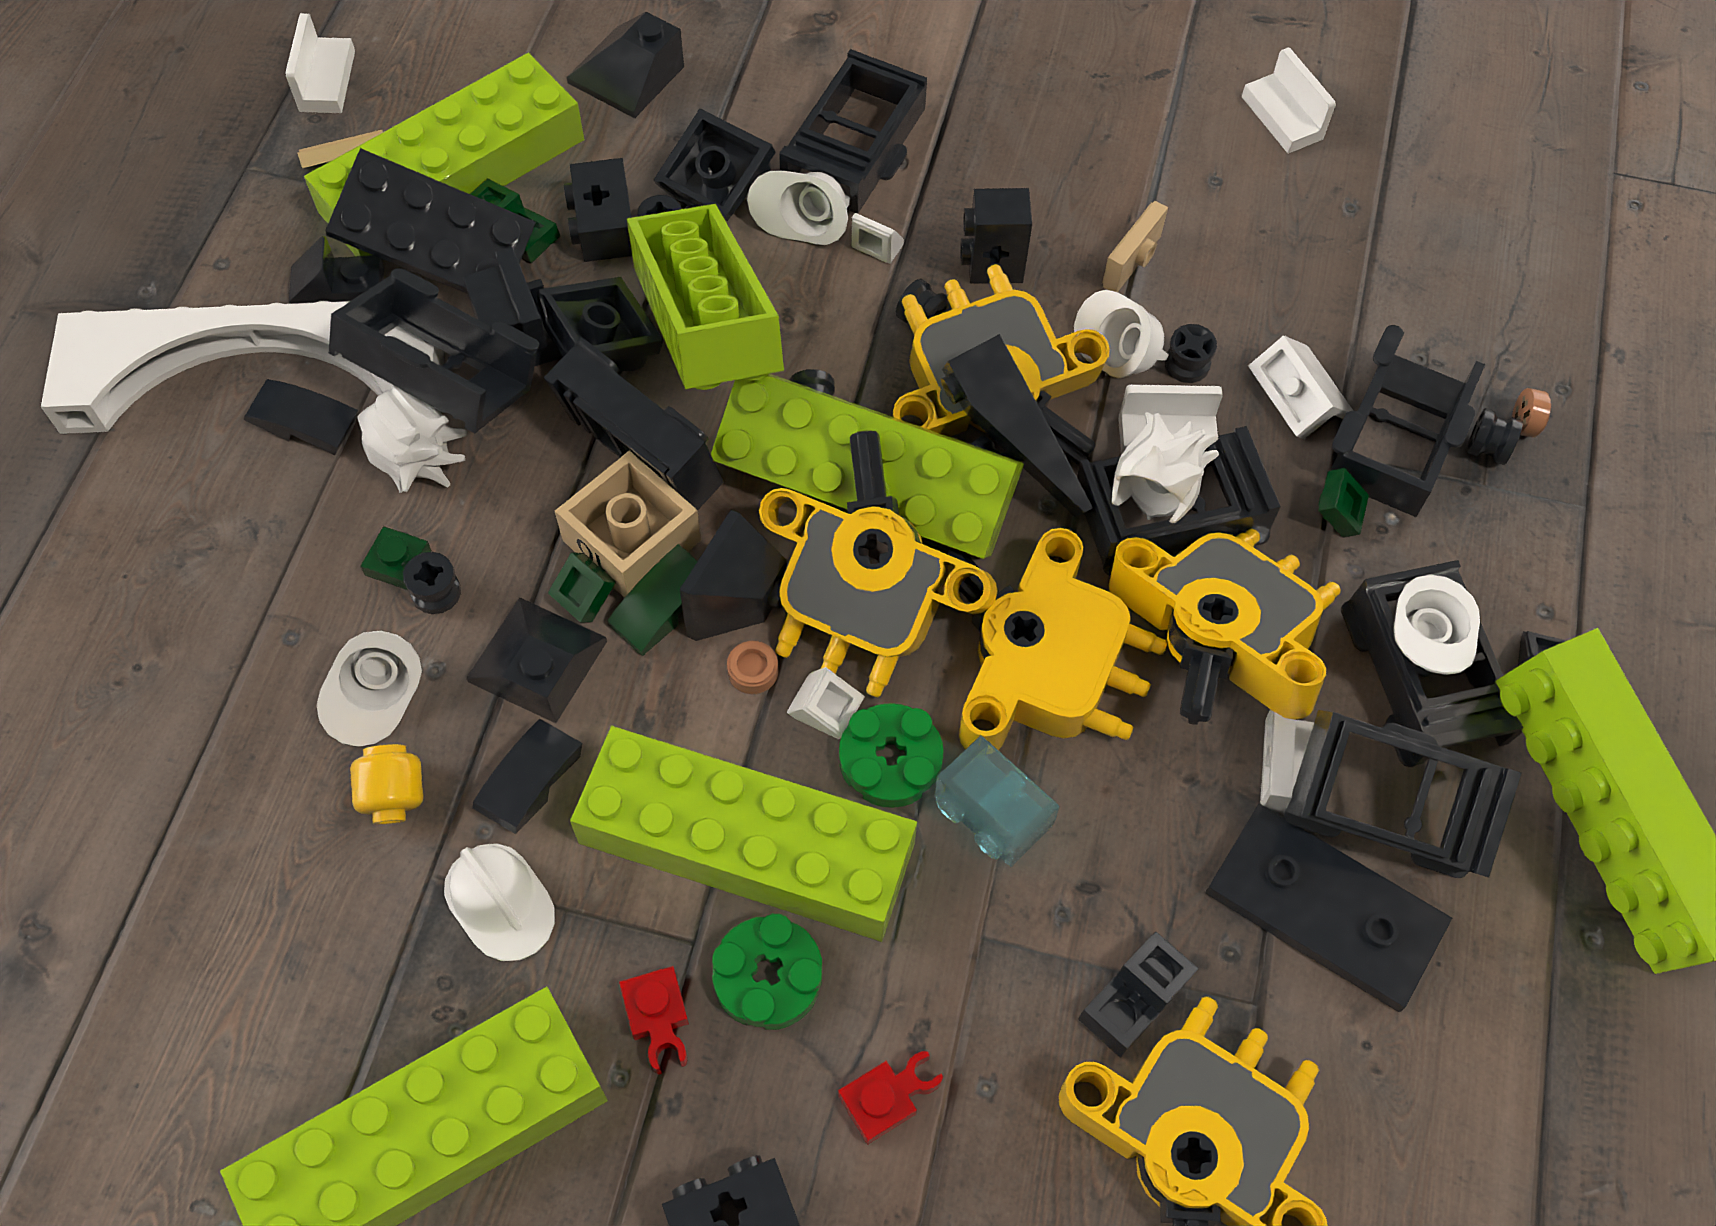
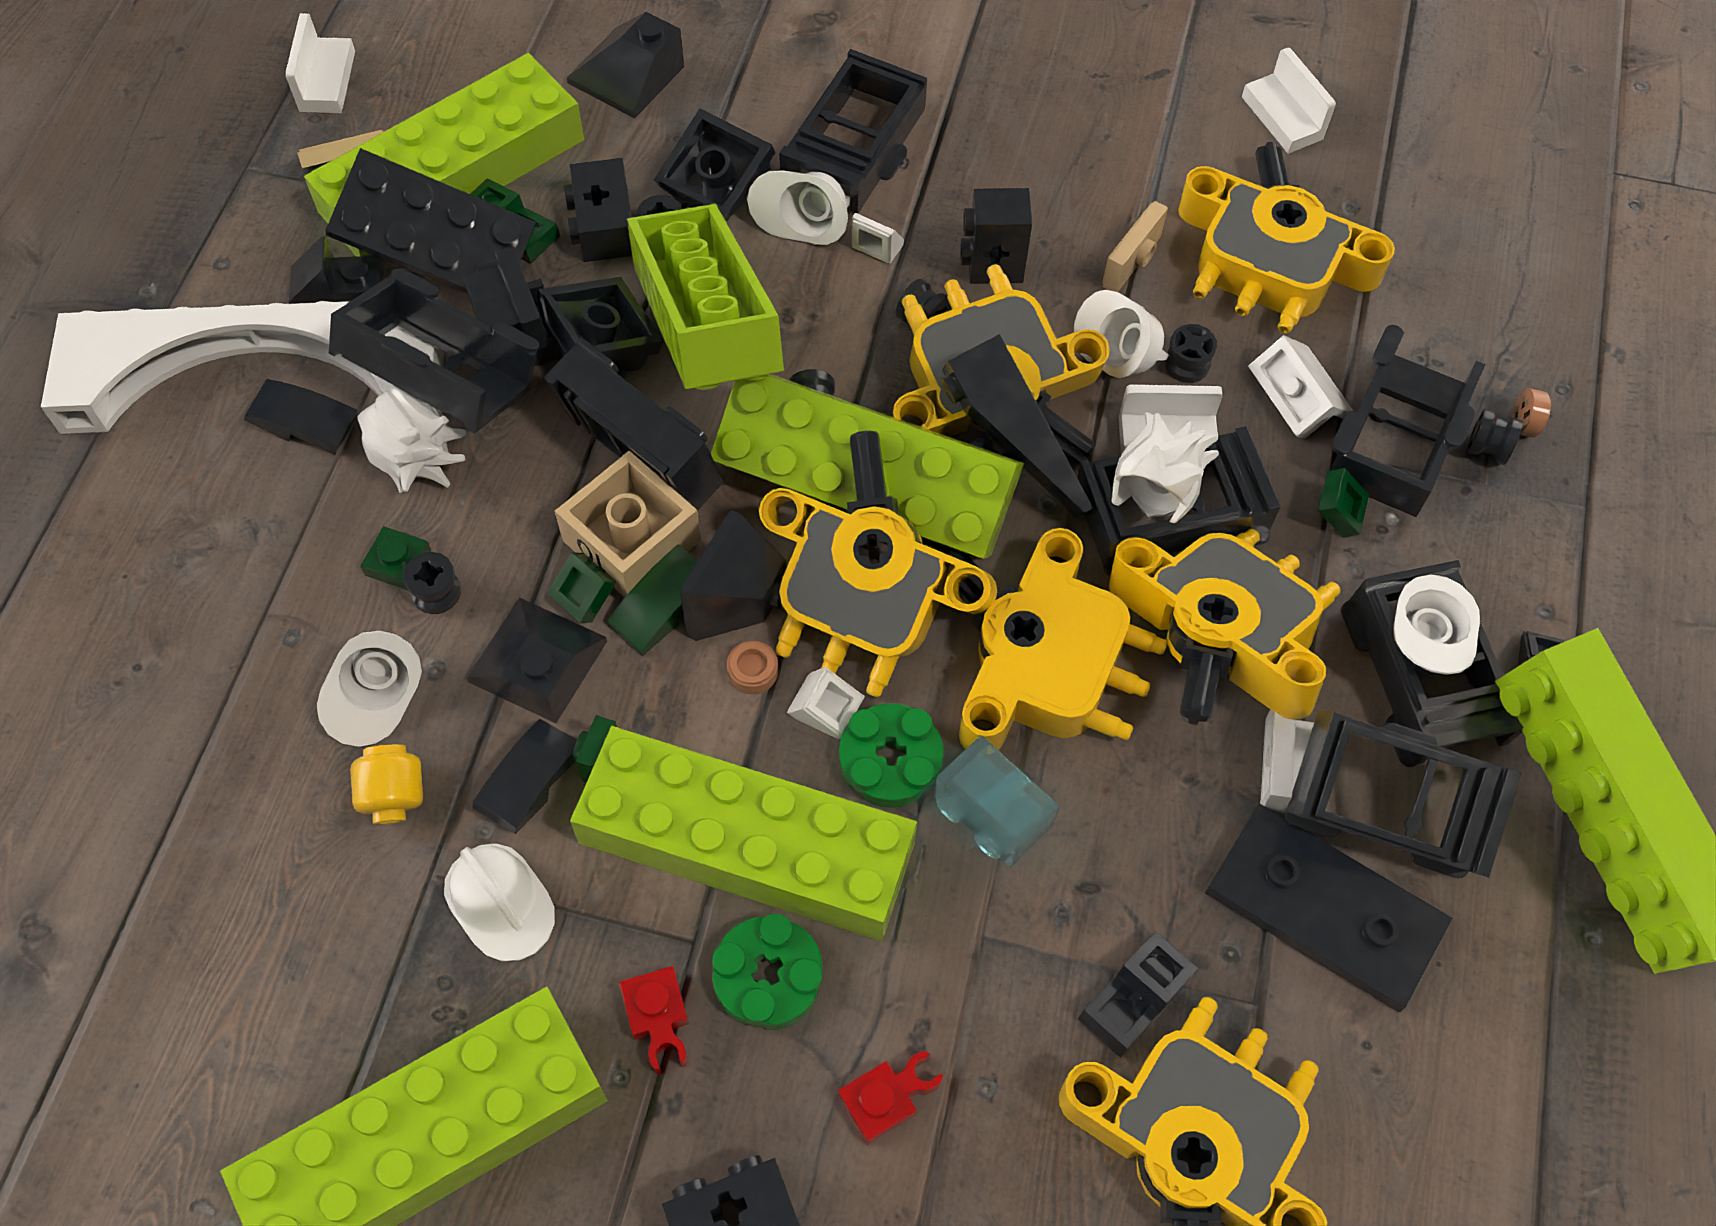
(590, 744): none -> dark green plate
(1276, 241): none -> yellow piece

